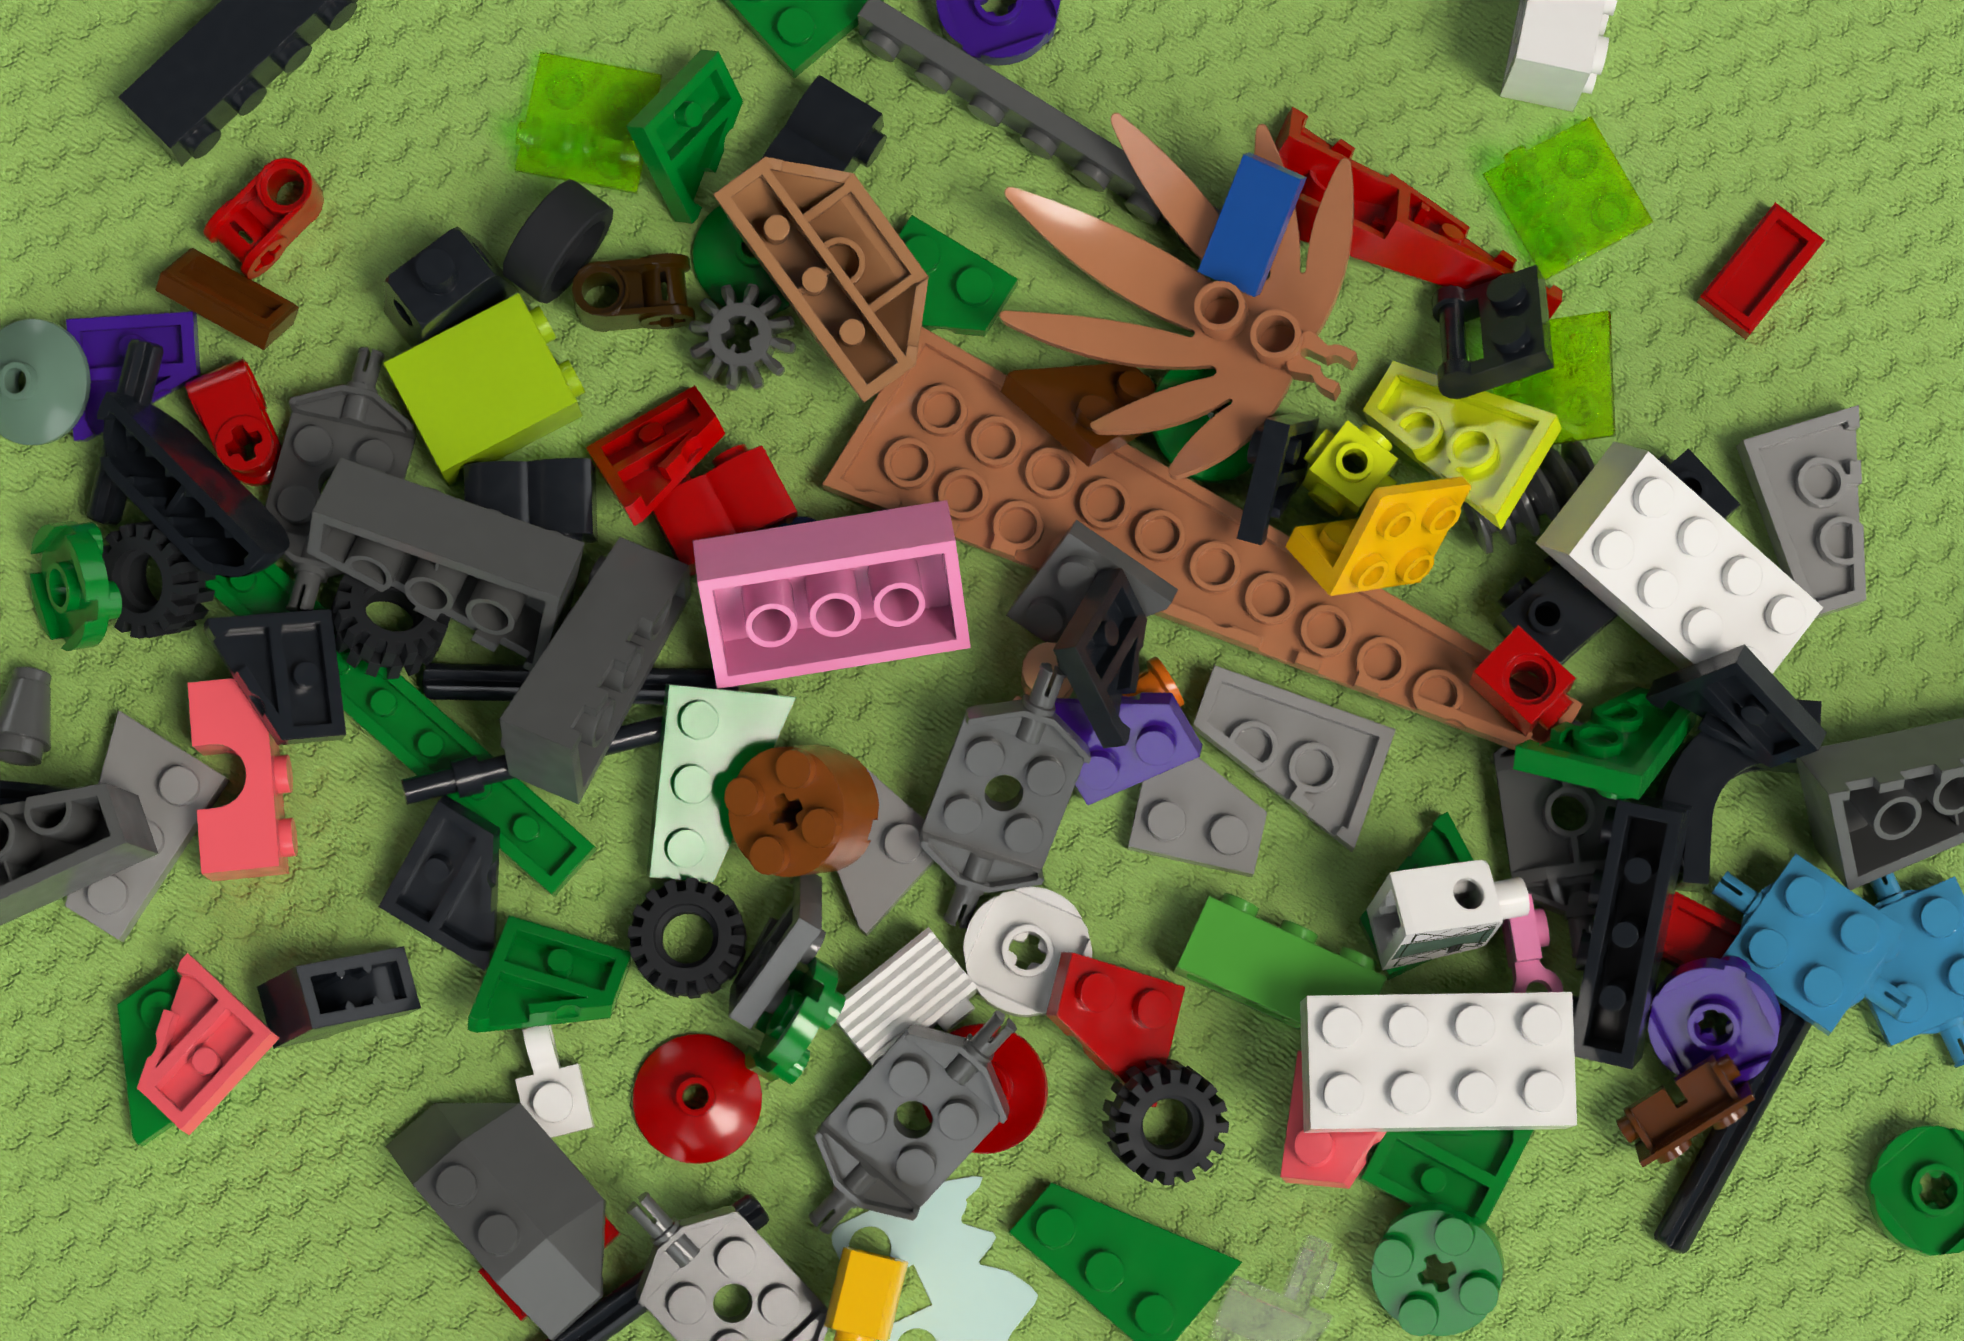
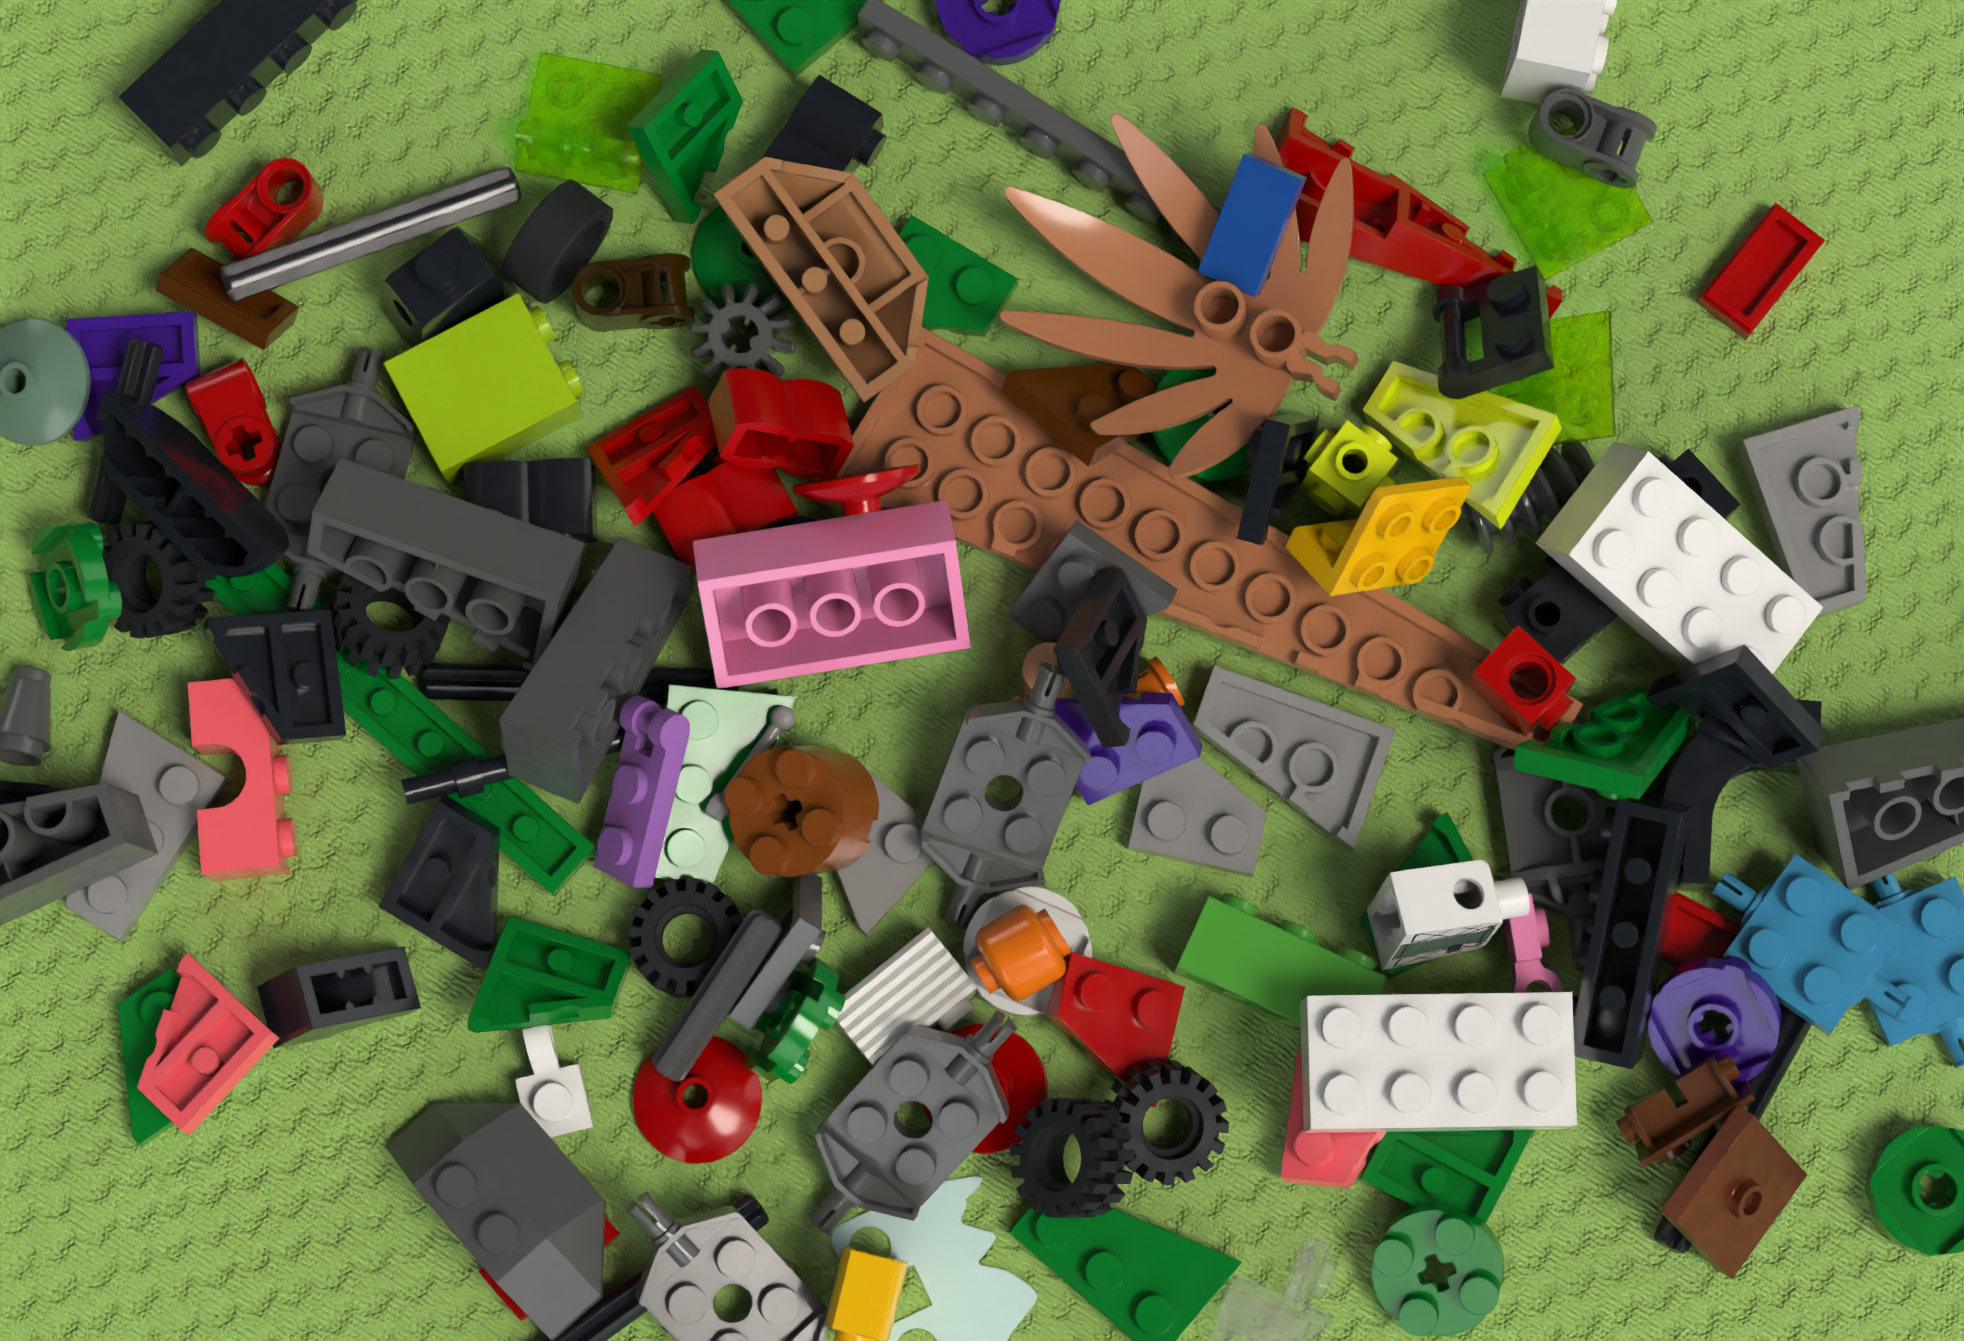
(370, 234): none -> axle
(642, 791): none -> medium lavender plate
(717, 995): none -> dark grey axle
(780, 423): none -> red brick
(781, 719): none -> light grey hinge
(860, 491): none -> red dish
(1020, 953): none -> orange head
(1100, 1158): none -> black tyre
(1596, 138): none -> dark grey piece
(1734, 1192): none -> copper plate

